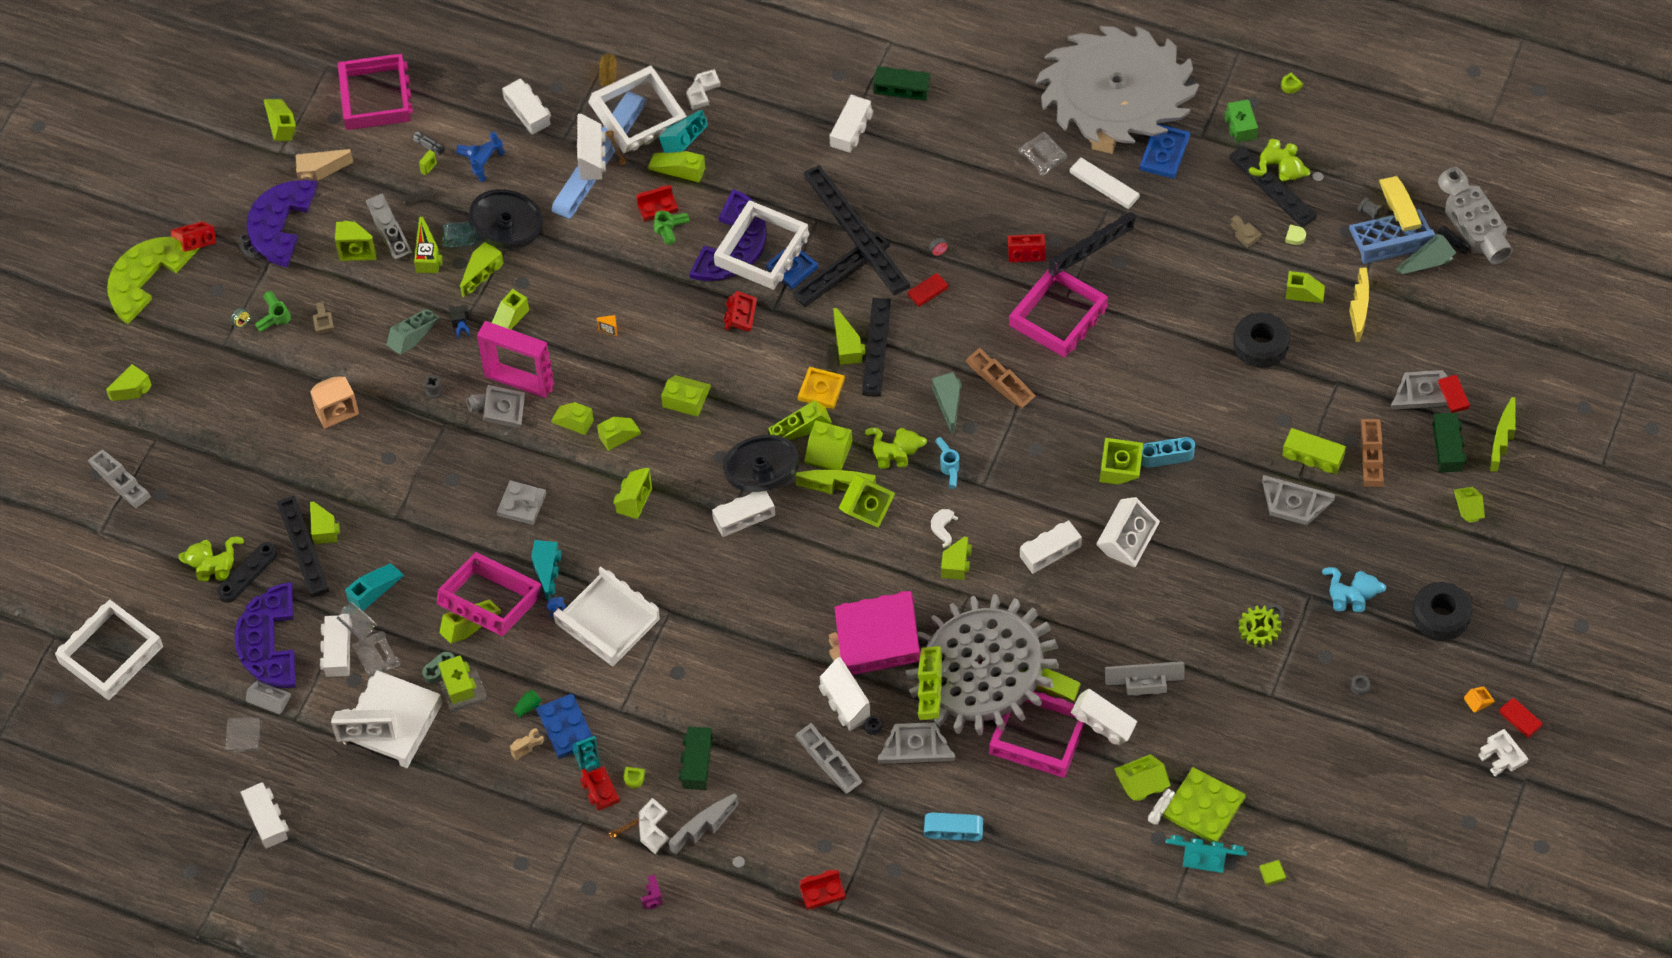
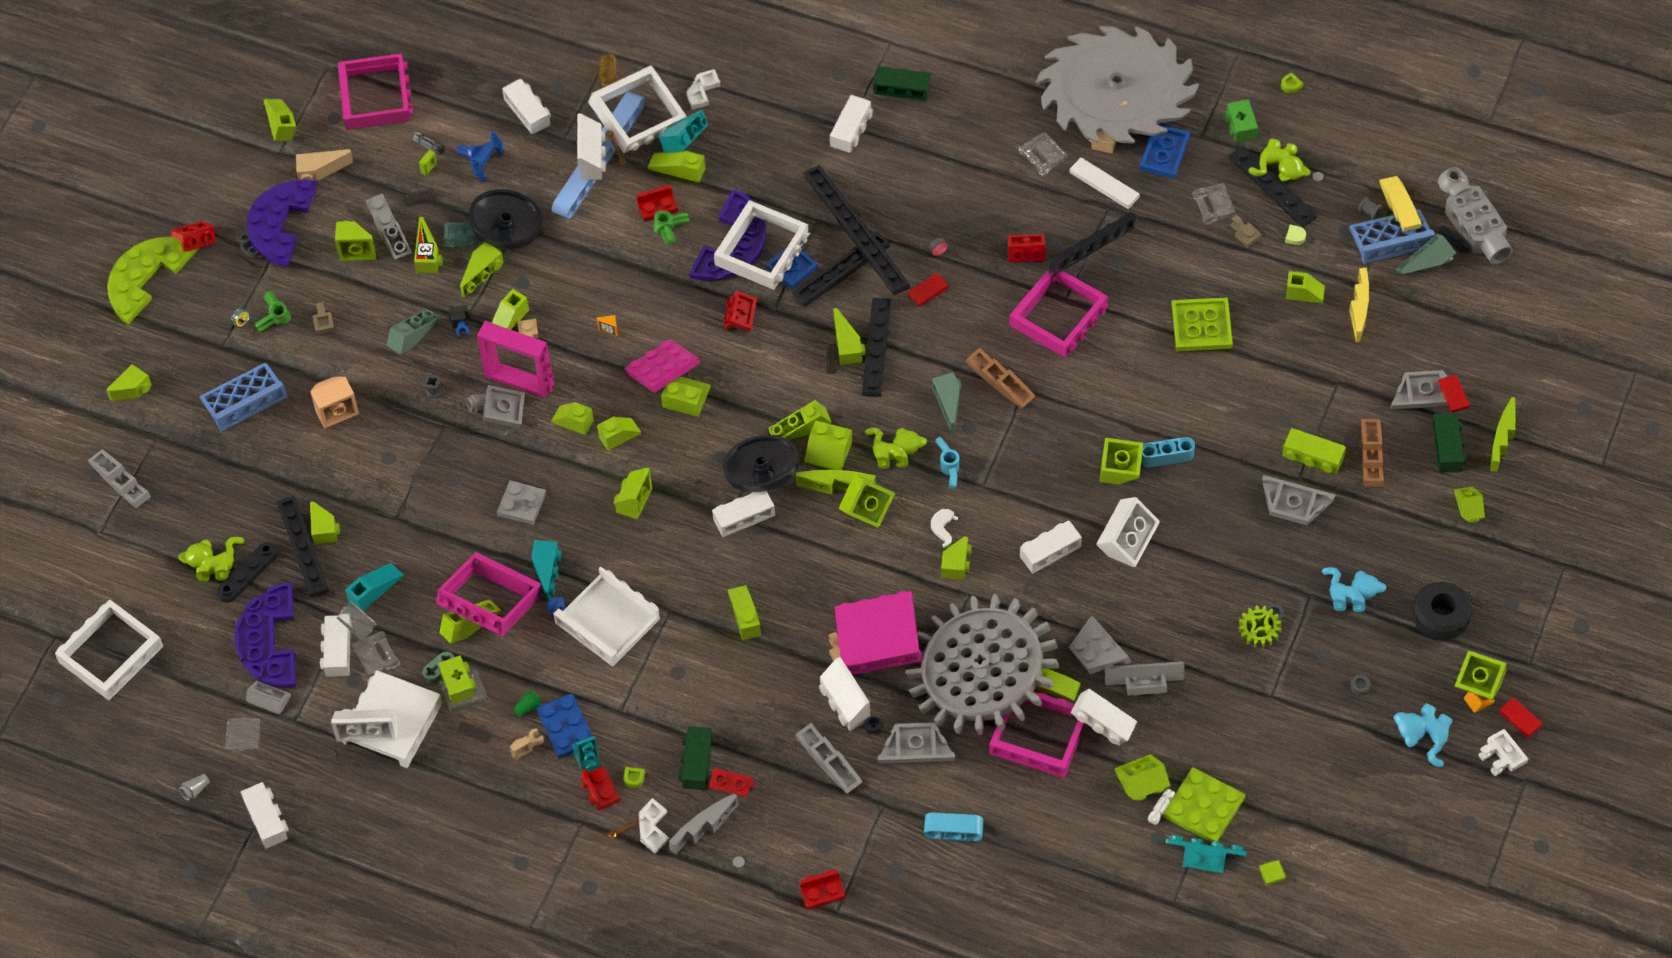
(193, 787): none -> light grey cone
(248, 405): none -> medium blue fence
(528, 328): none -> tan plate
(654, 897): magenta bracket -> none
(662, 365): none -> dark pink plate
(731, 782): none -> red bracket
(744, 612): none -> lime slope
(822, 387): yellow tile -> none
(930, 682): lime slope -> none
(1096, 648): none -> light grey wing
(1202, 324): none -> lime plate
(1219, 201): none -> clear plate
(1257, 353): black tyre -> none
(1414, 727): none -> medium azure animal
(1481, 675): none -> lime slope

